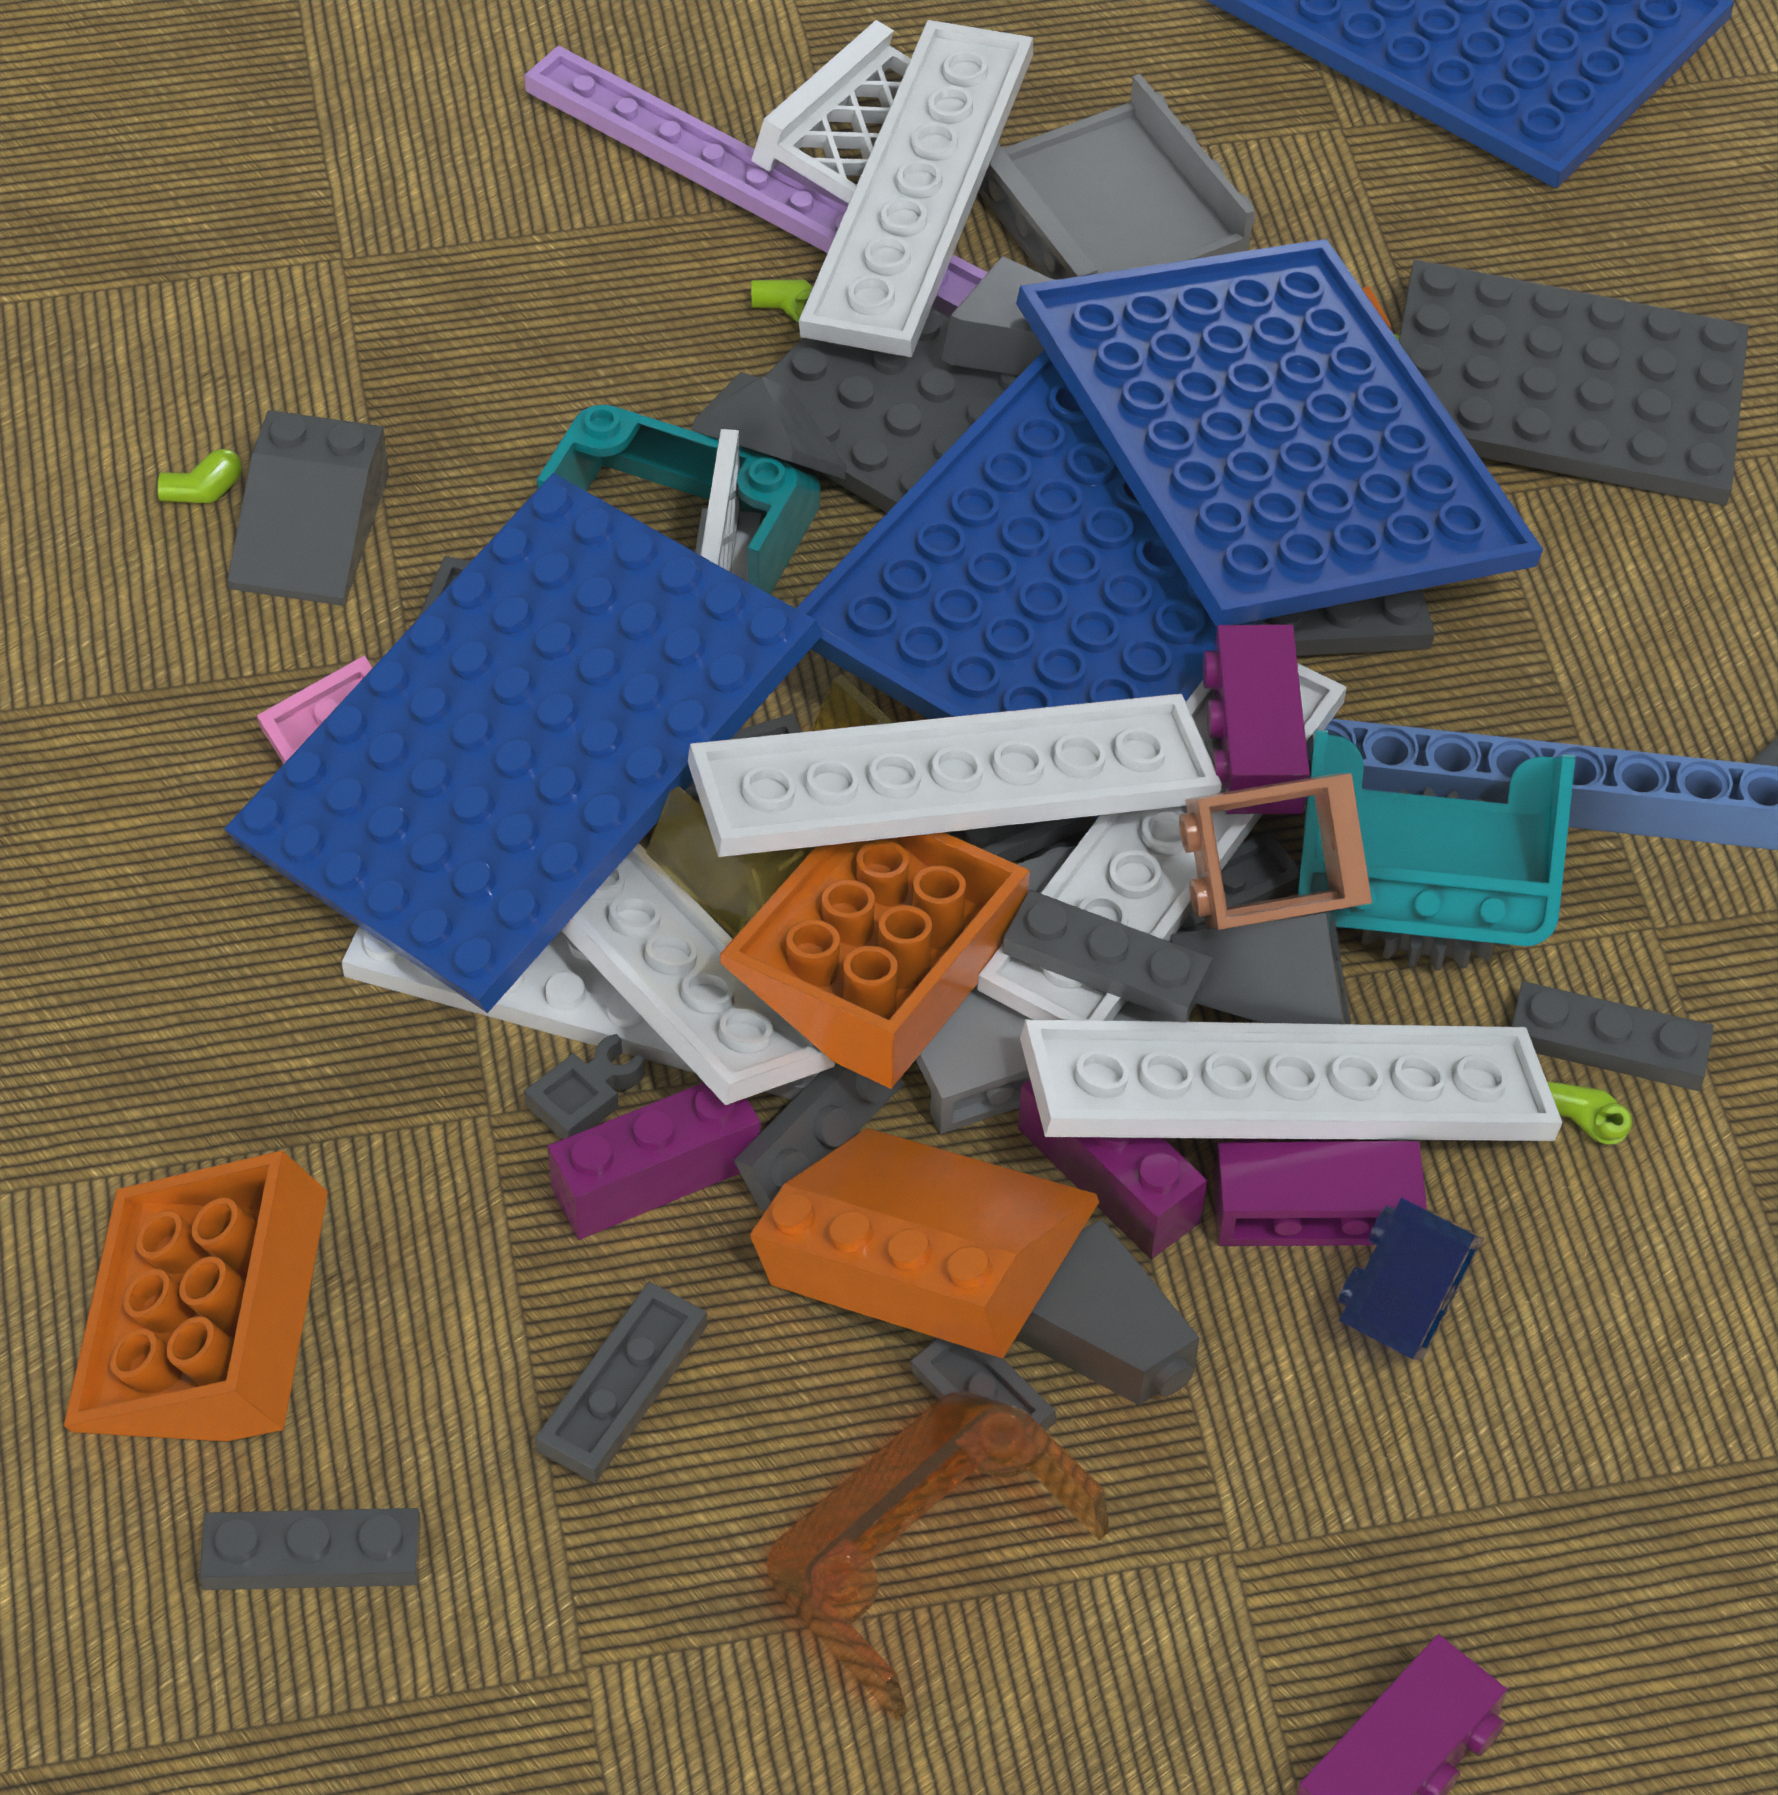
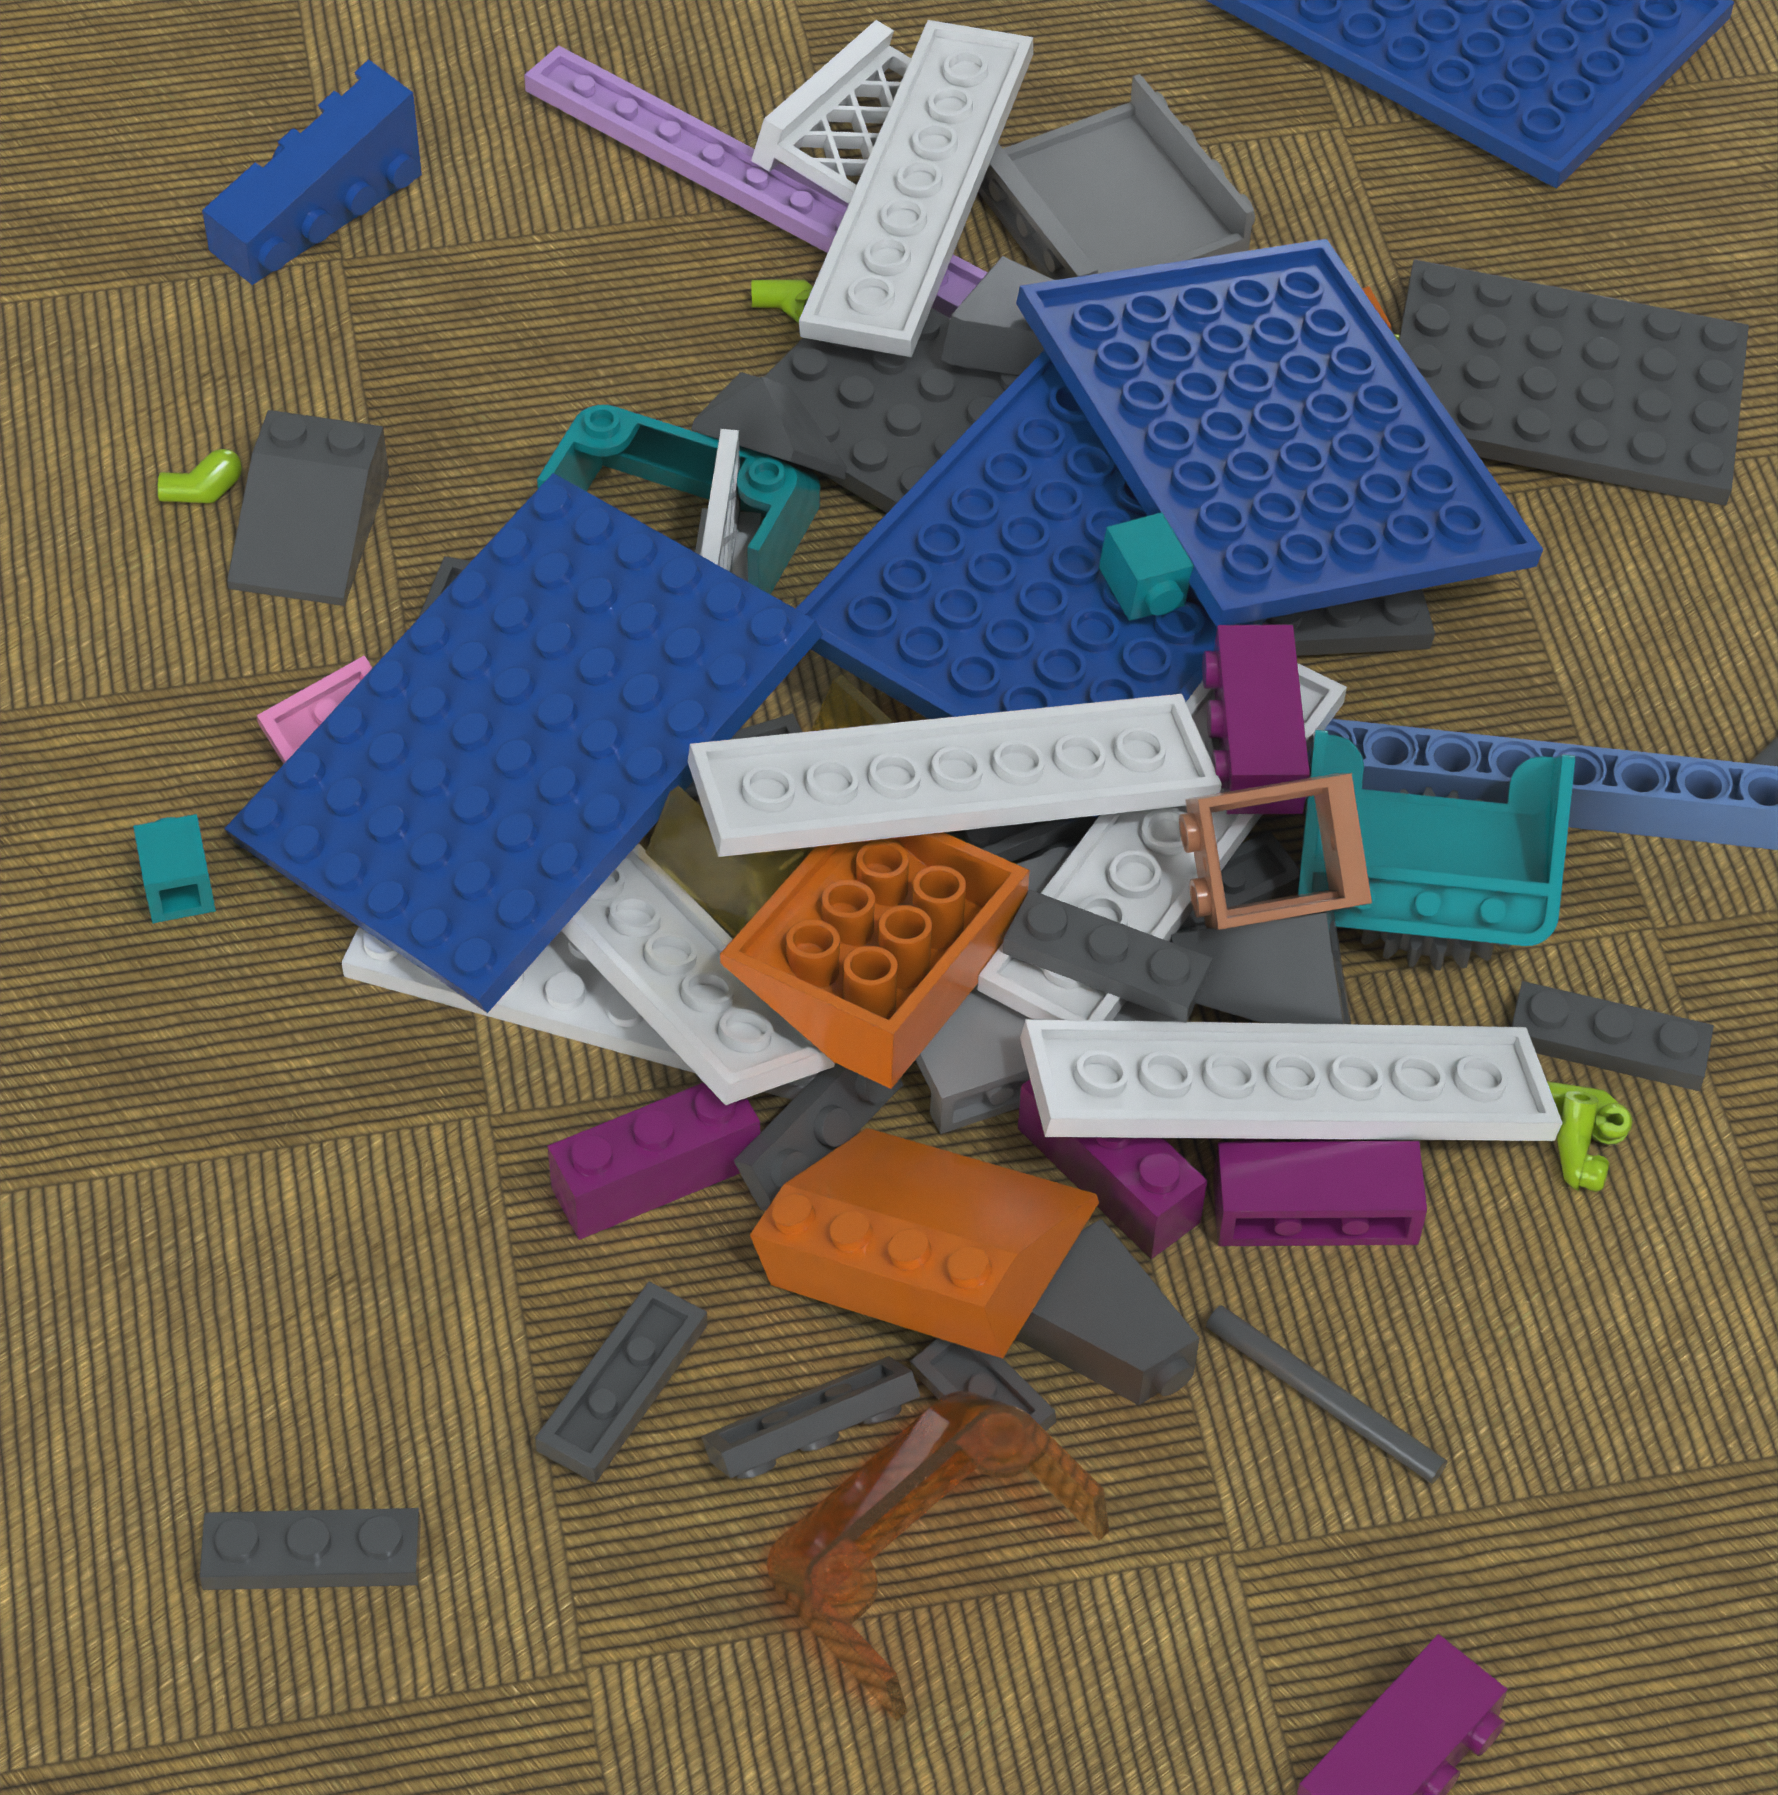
(174, 868): none -> teal brick
(200, 1303): orange slope -> none
(318, 178): none -> blue wedge
(582, 1094): dark grey plate -> none
(811, 1418): none -> dark grey plate
(1145, 566): none -> teal brick
(1326, 1394): none -> dark grey bar
(1408, 1277): clear blue brick -> none
(1574, 1143): none -> lime arm

